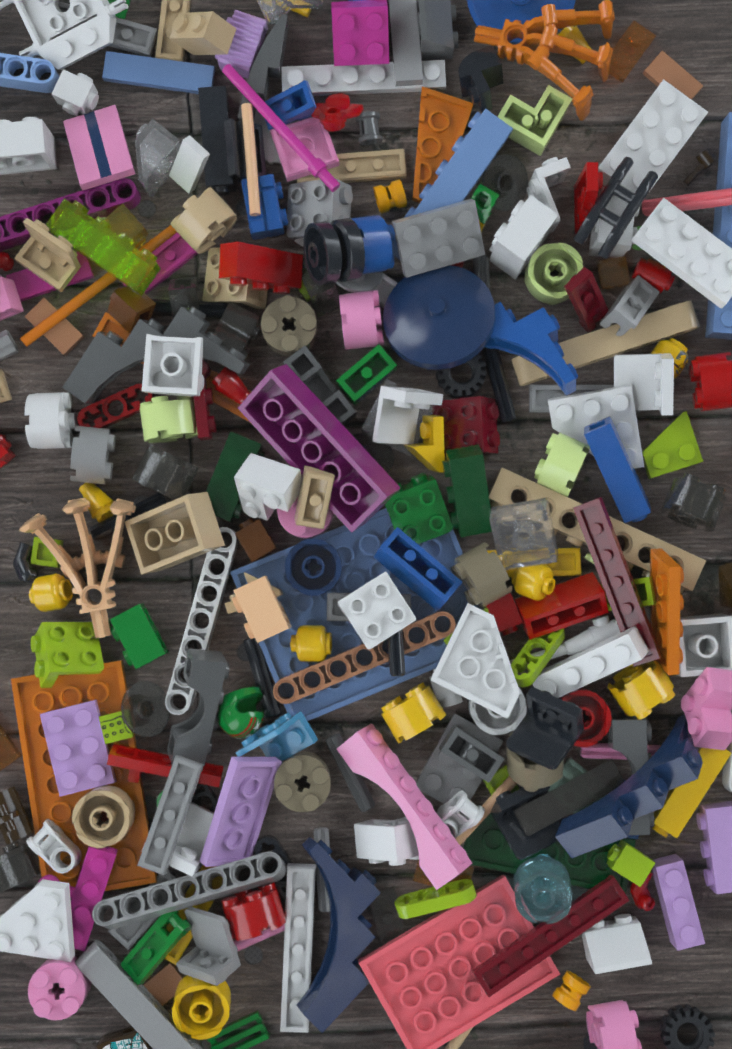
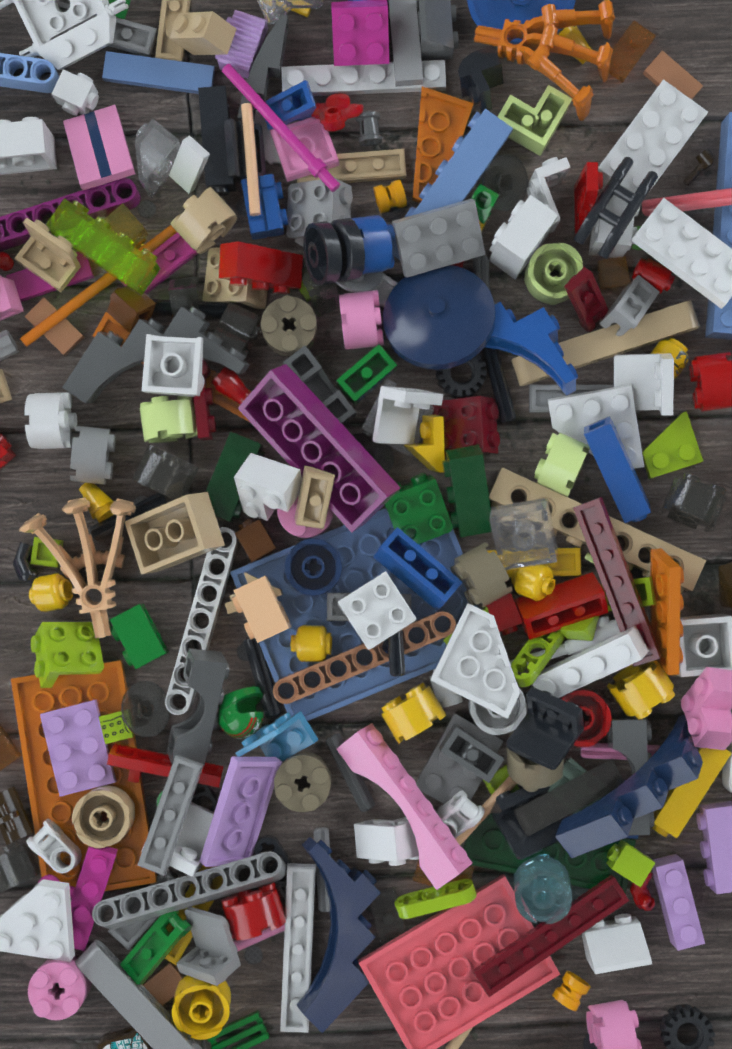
(104, 403): red beam -> none
(581, 630): none -> lime slope

